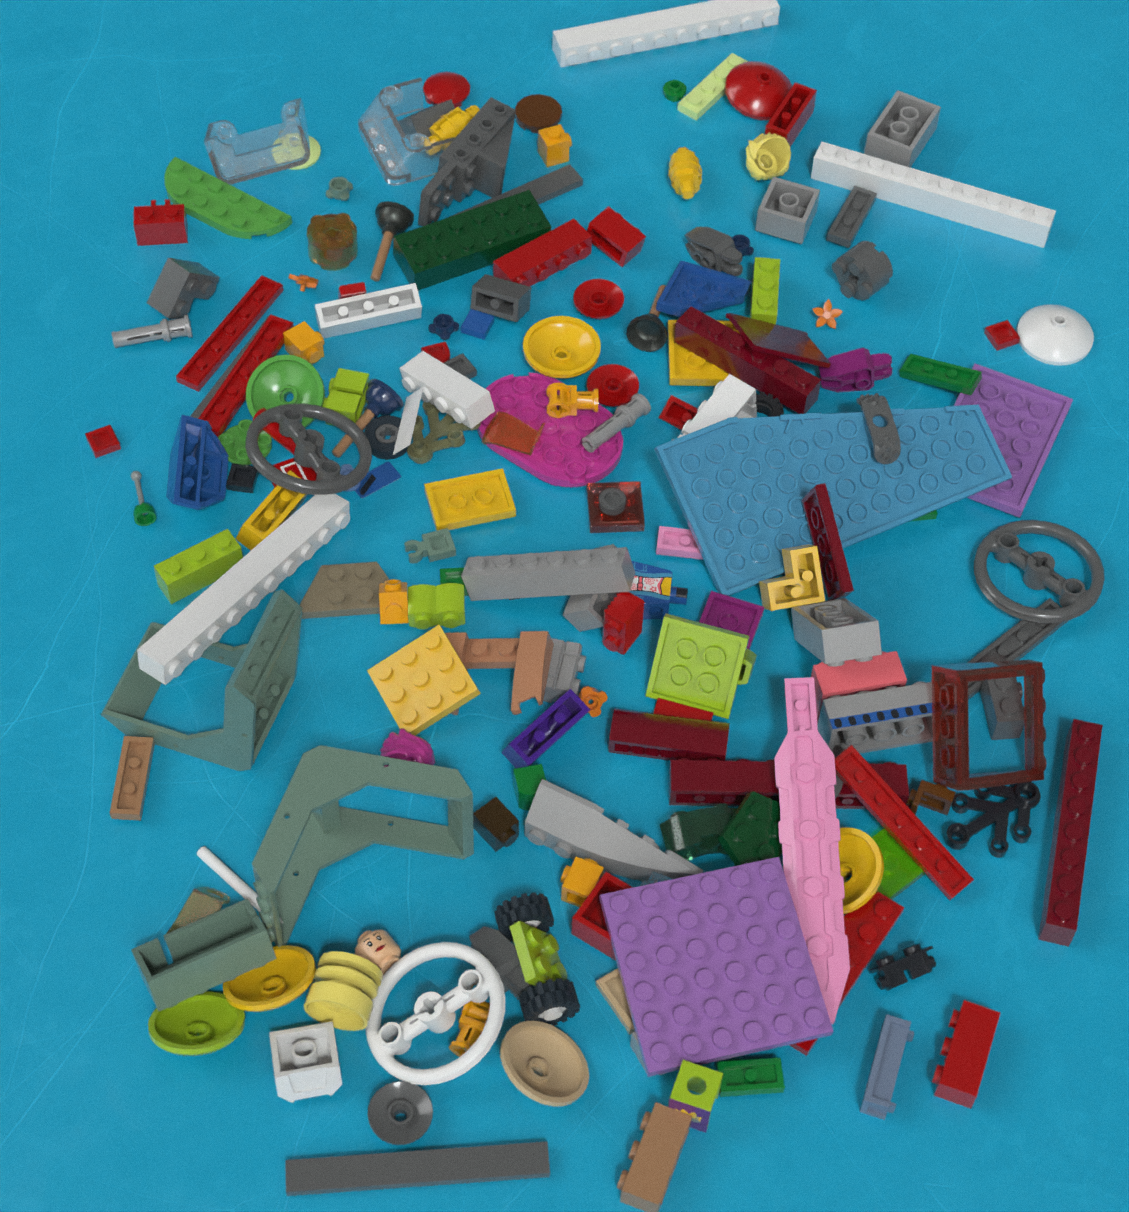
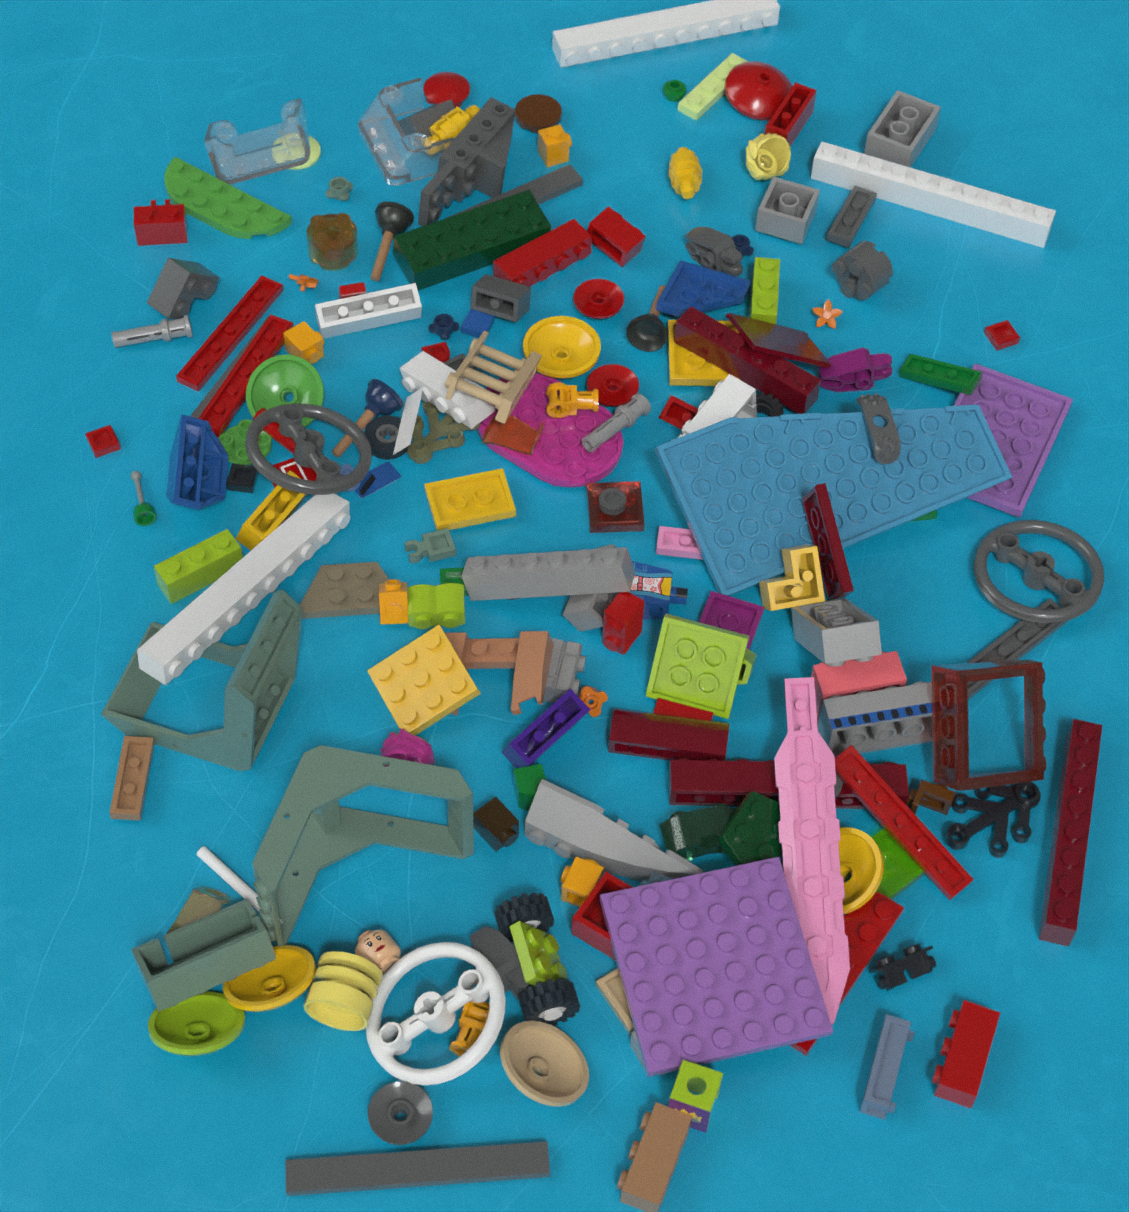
(305, 1061): white slope -> none
(347, 393): lime piece -> none
(511, 390): none -> tan fence
(751, 1077): green plate -> none
(1003, 707): dark grey brick -> none
(1055, 335): white dish -> none

